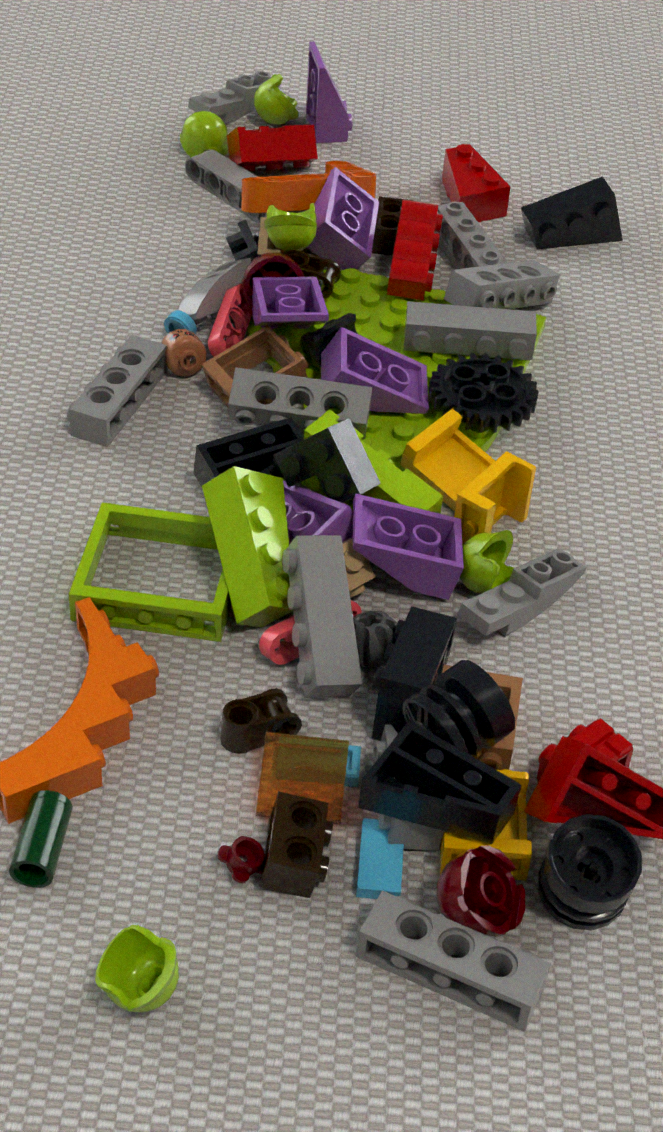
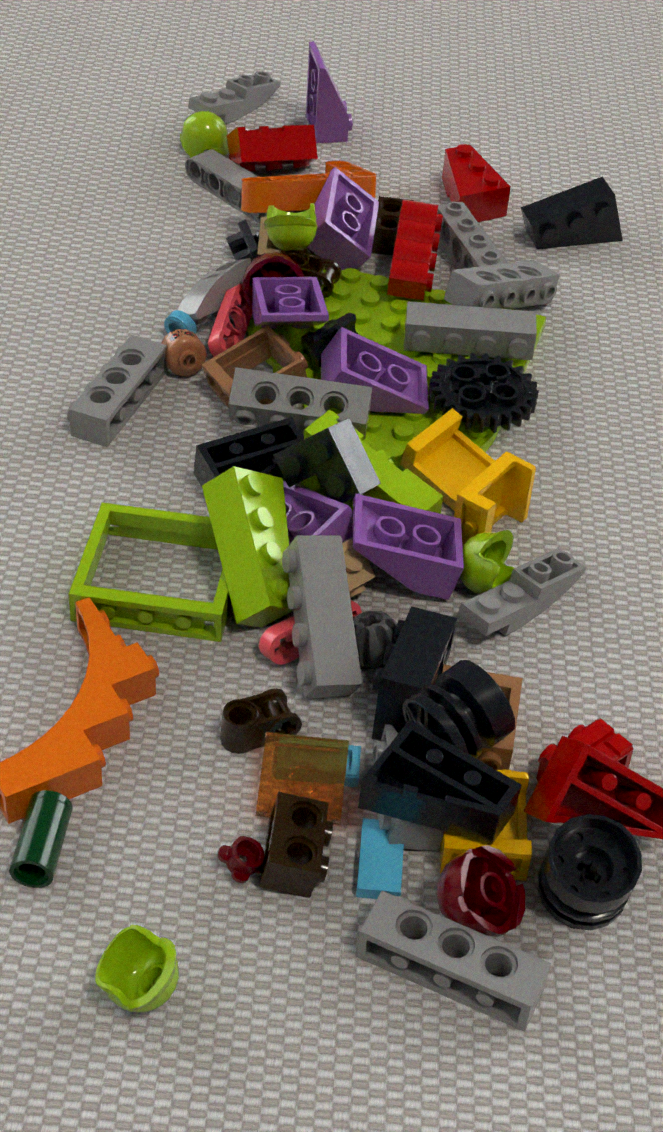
(273, 104): lime helmet -> none

